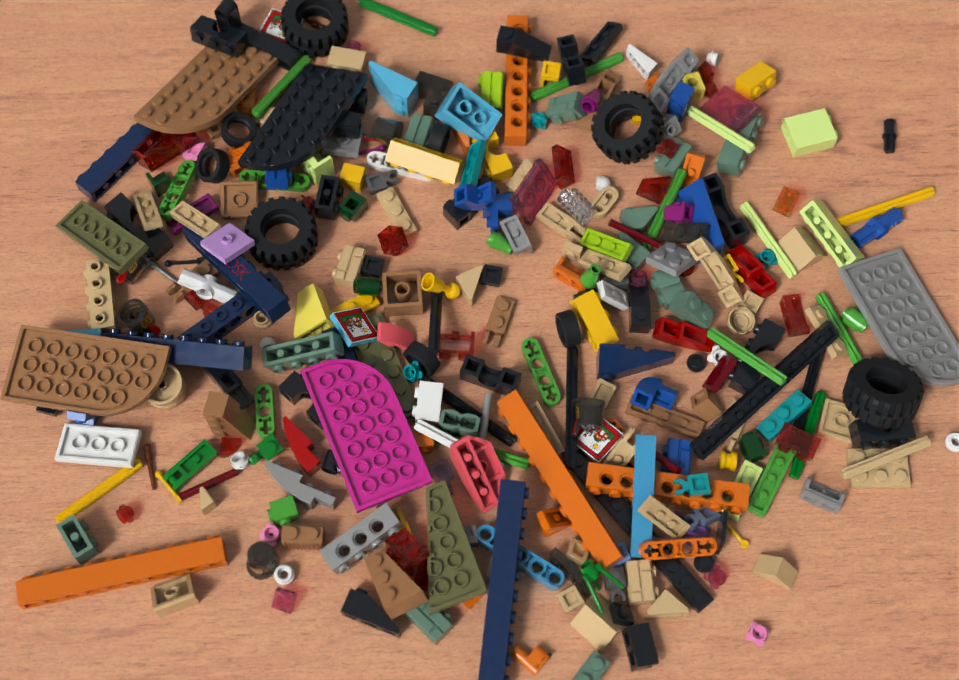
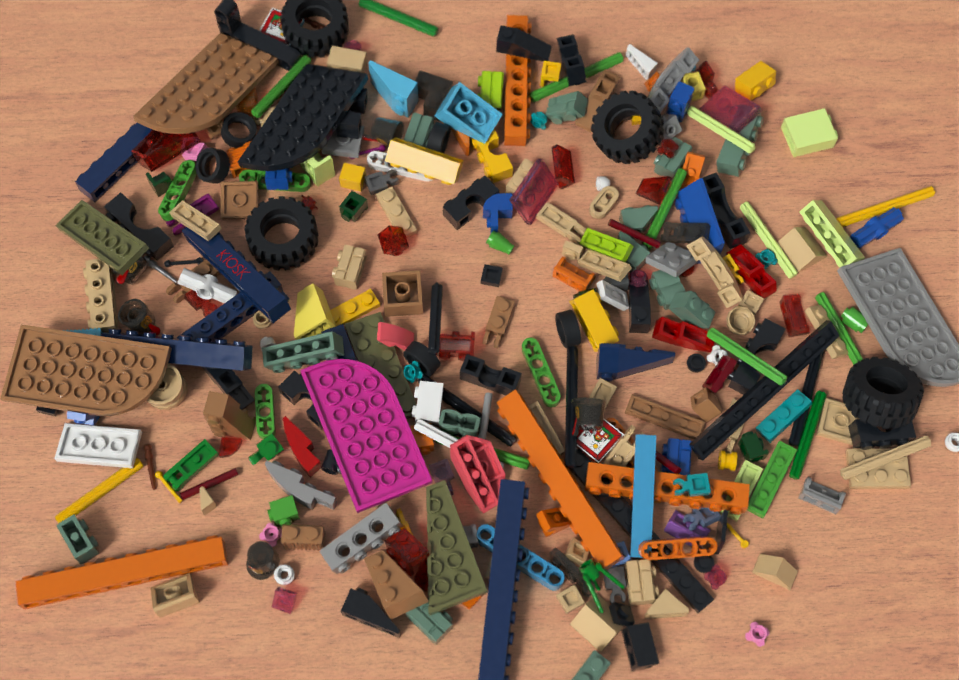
(125, 514): clear red plate -> none
(147, 211): tan plate -> none
(227, 243): lavender plate -> none
(231, 42): black arch -> none
(239, 460): white plate -> none
(327, 197): black brick -> none
(354, 326): tile -> none
(367, 286): dark green brick -> none
(372, 266): black plate -> none
(435, 284): yellow piece -> none
(469, 283): tan slope -> none
(473, 163): teal plate -> none
(475, 198): blue brick -> none
(516, 235): light grey panel -> none
(532, 662): orange piece -> none
(577, 205): clear piece -> none
(591, 101): magenta cone -> none
(591, 276): bright green cone -> none
(601, 42): black plate -> none
(652, 391): blue brick -> none
(663, 517): tan plate -> none
(679, 212): magenta brick -> none
(713, 59): white plate -> none
(786, 201): clear orange brick -> none
(797, 442): clear red bracket -> none
(889, 136): black axle -> none

